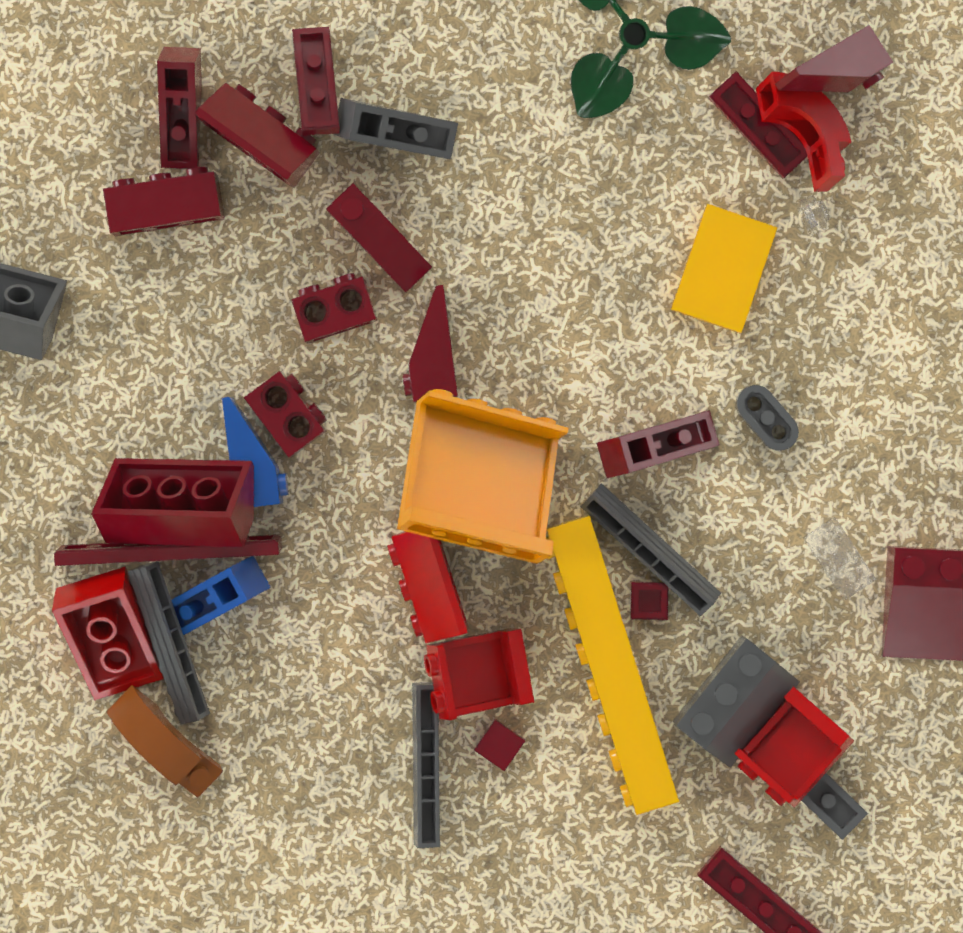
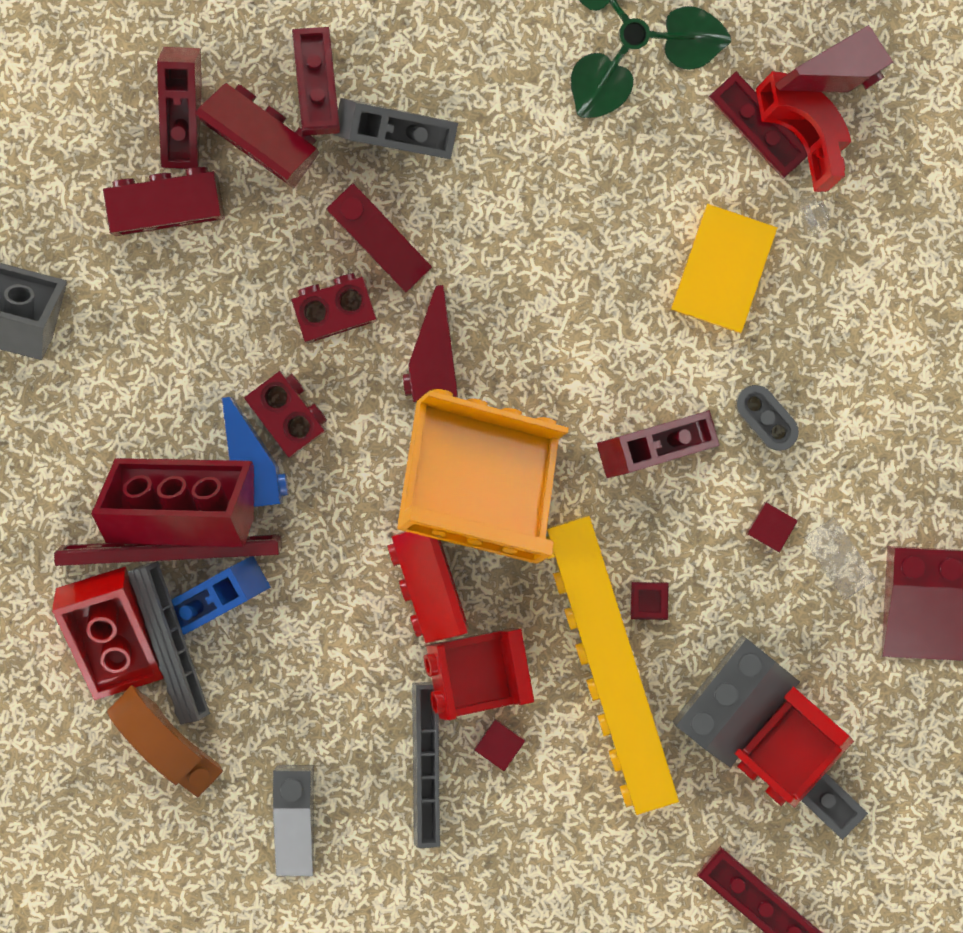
(293, 819): none -> slope
(651, 549): dark grey piece -> none
(772, 527): none -> dark red tile

